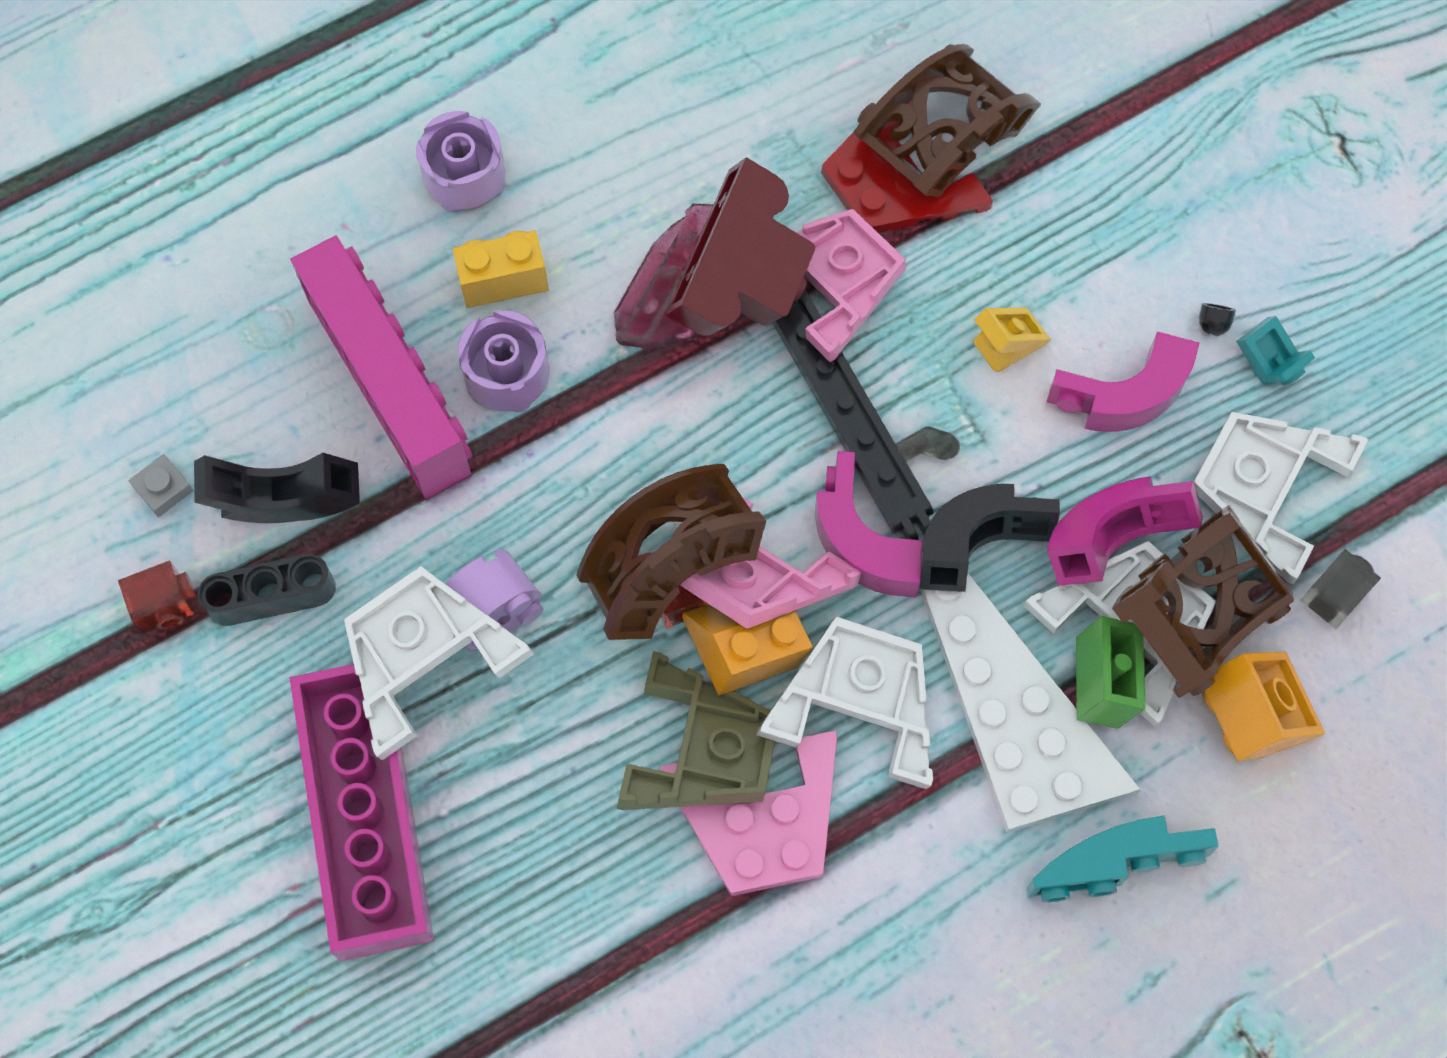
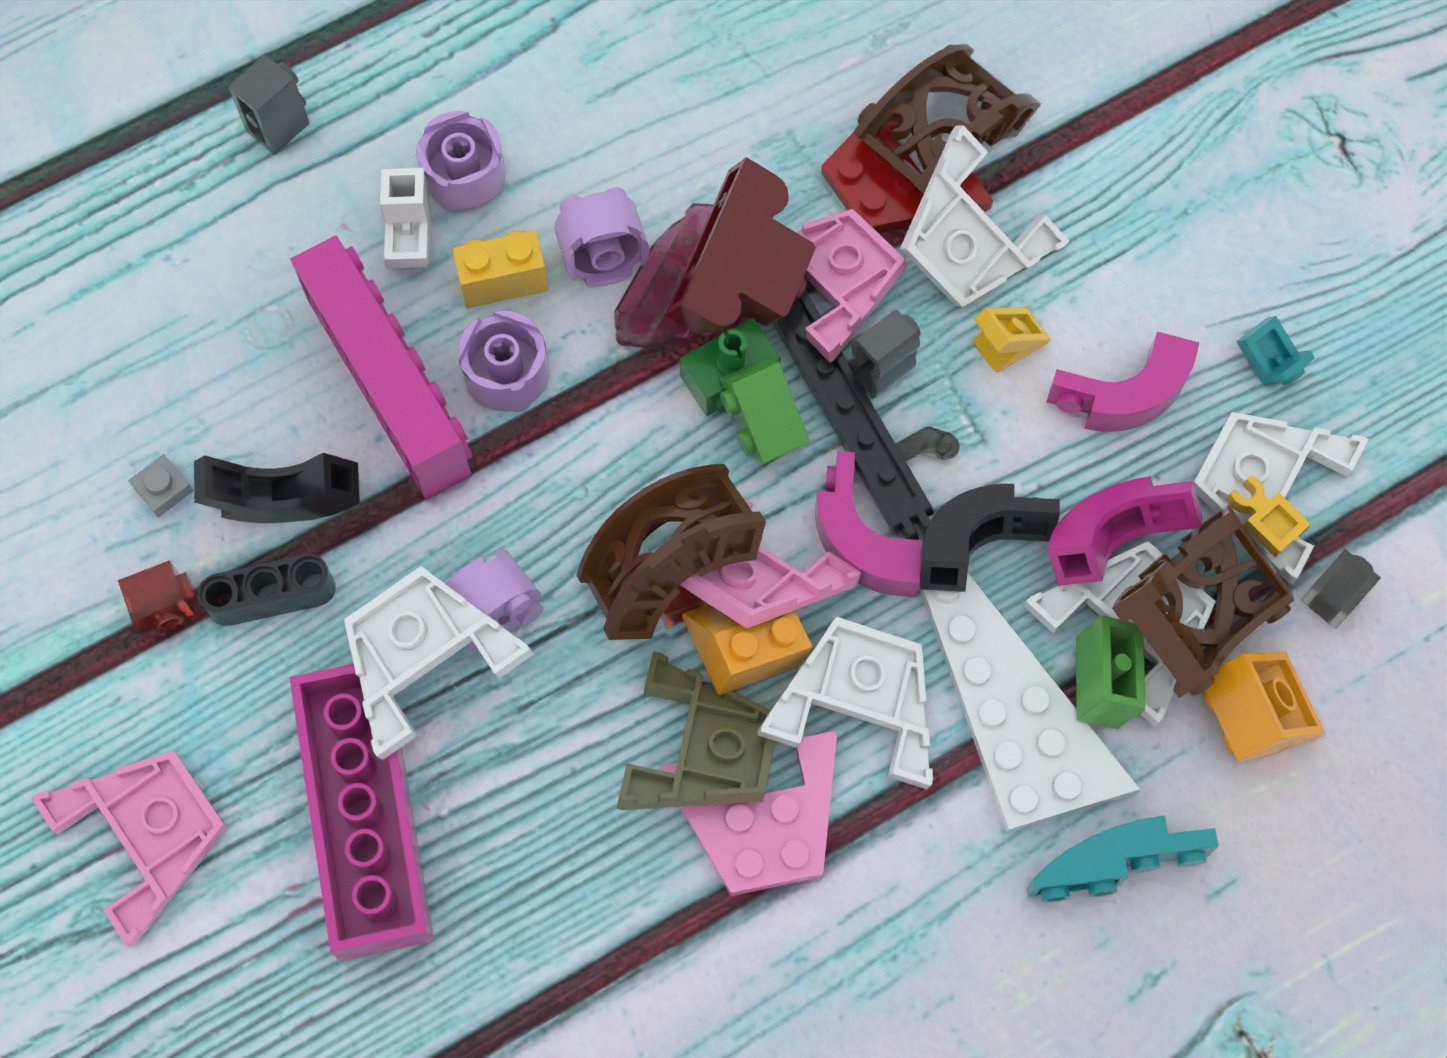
(158, 819): none -> bright pink wing
(270, 103): none -> dark grey brick
(406, 217): none -> white brick
(601, 237): none -> lavender brick
(722, 356): none -> green brick
(763, 410): none -> bright green brick
(885, 352): none -> dark grey brick
(958, 241): none -> white wing
(1216, 318): black hinge -> none
(1272, 521): none -> yellow plate

